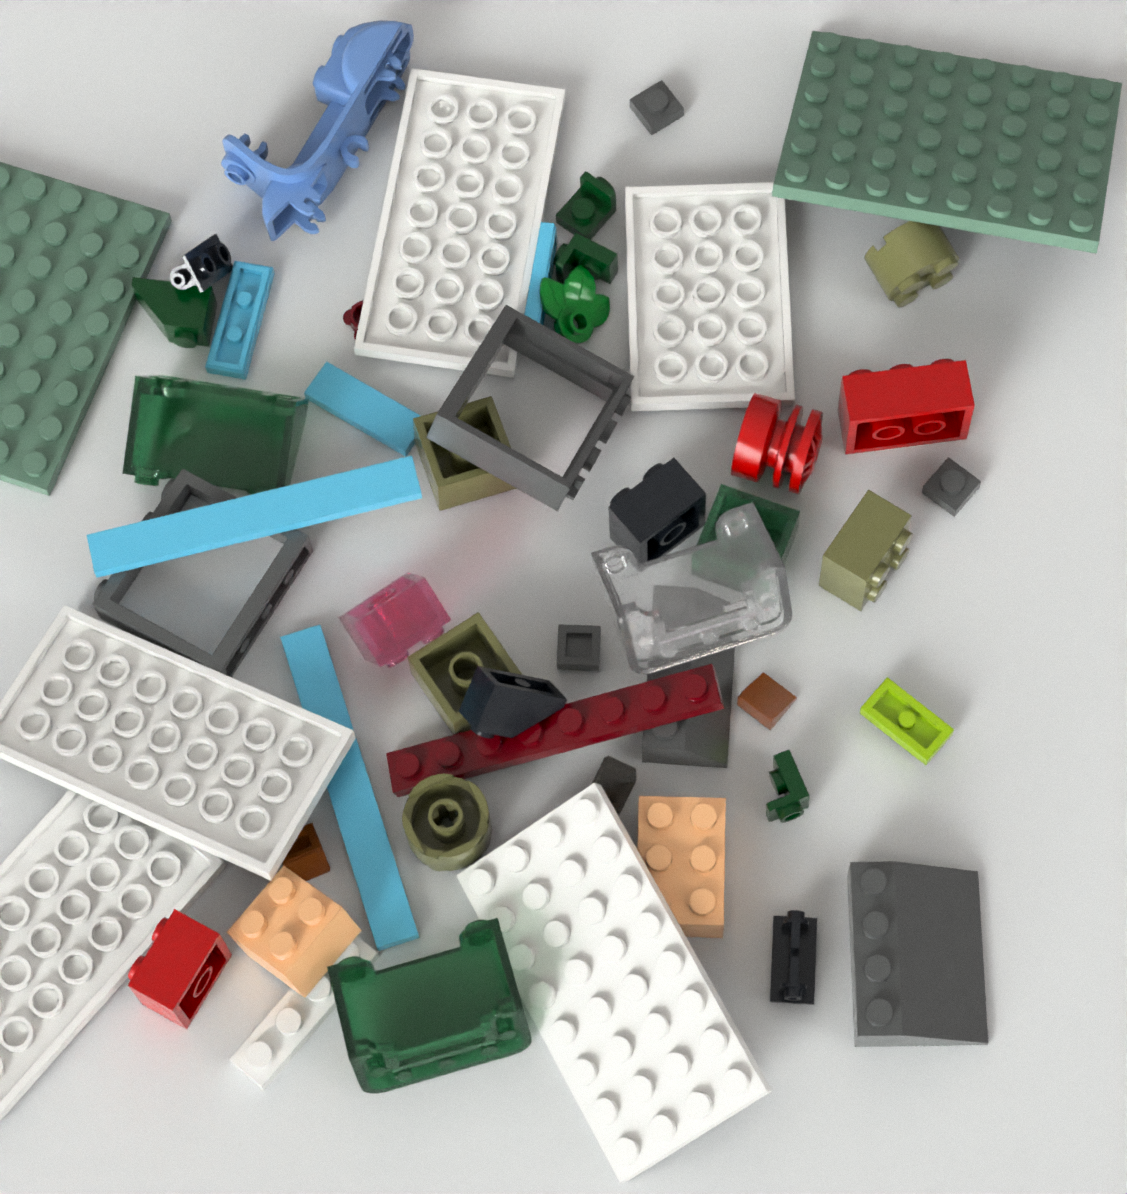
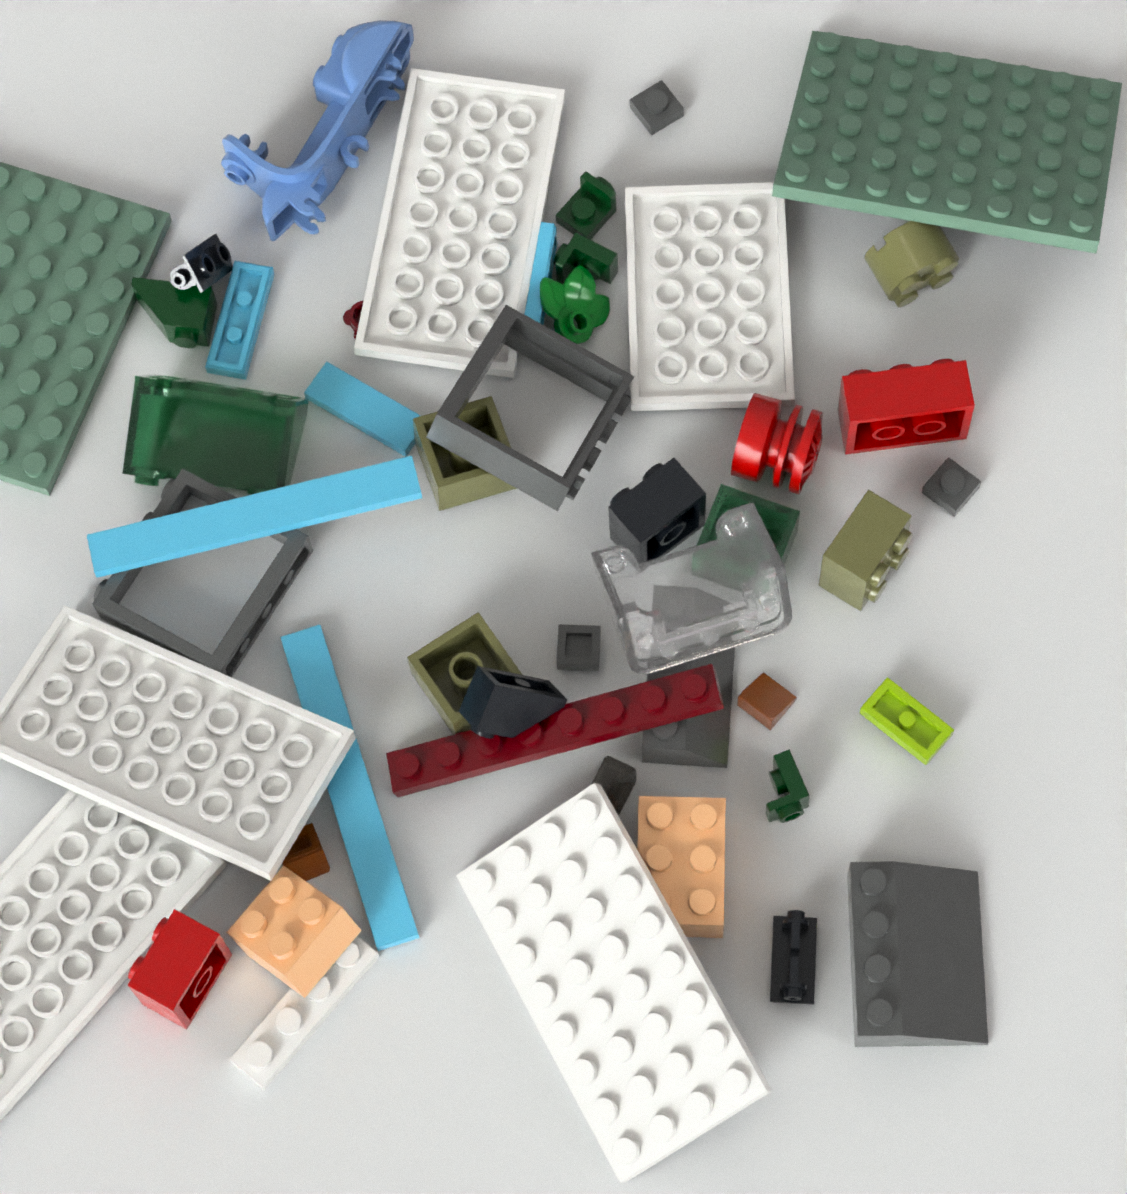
(395, 620): clear pink brick -> none
(430, 1011): clear green windscreen -> none
(464, 805): olive brick -> none

